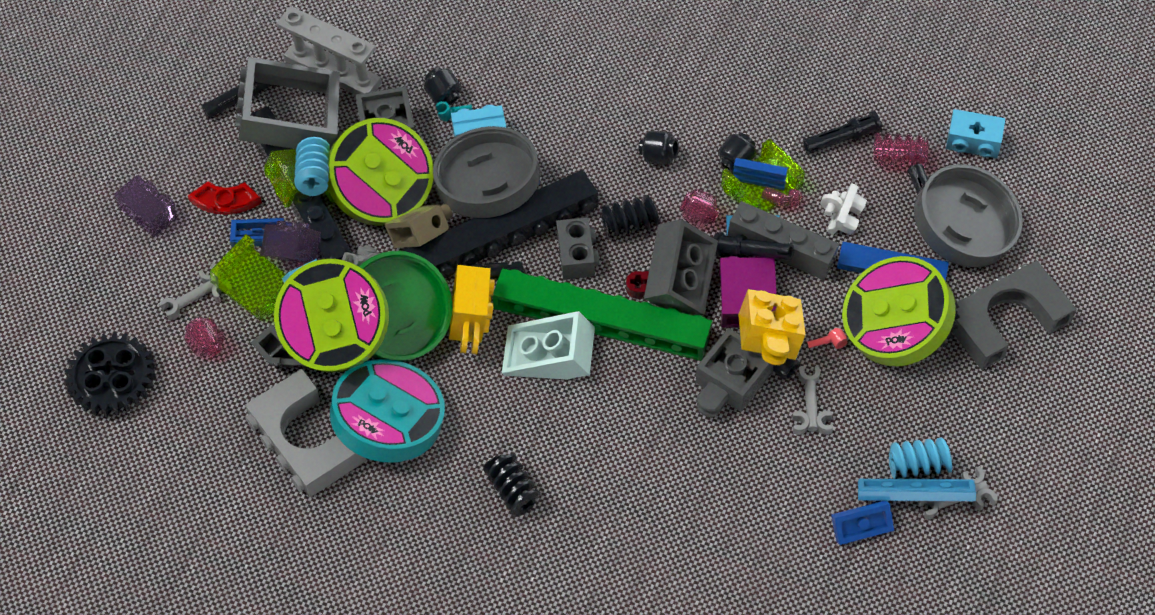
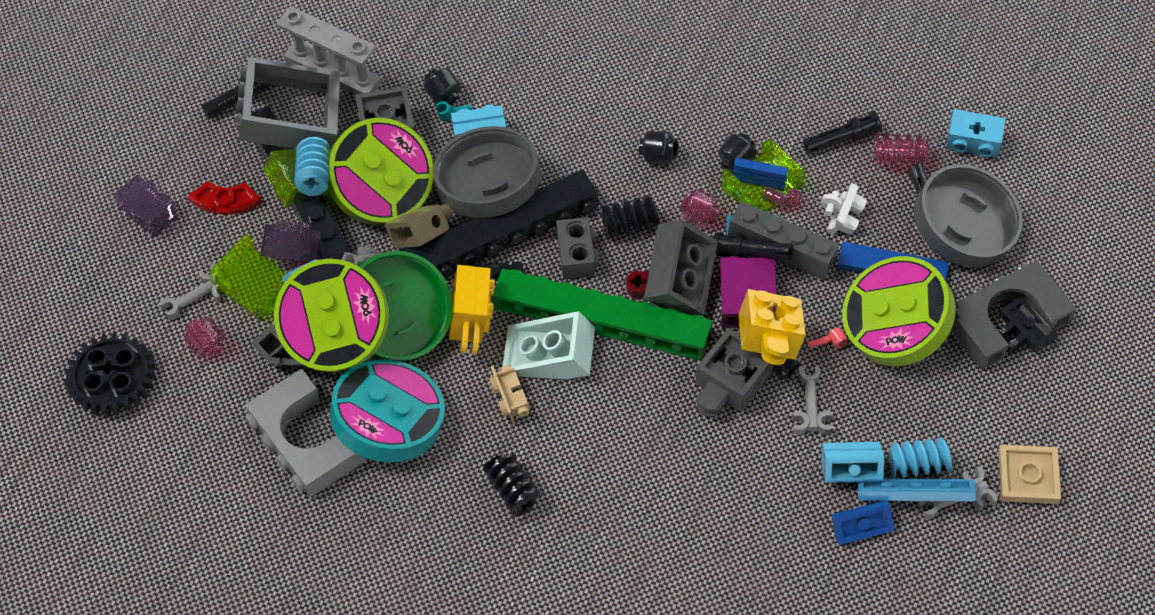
(254, 224): blue tile -> none
(512, 403): none -> tan hinge
(852, 462): none -> medium azure brick
(1027, 325): none -> black hinge
(1029, 474): none -> tan plate

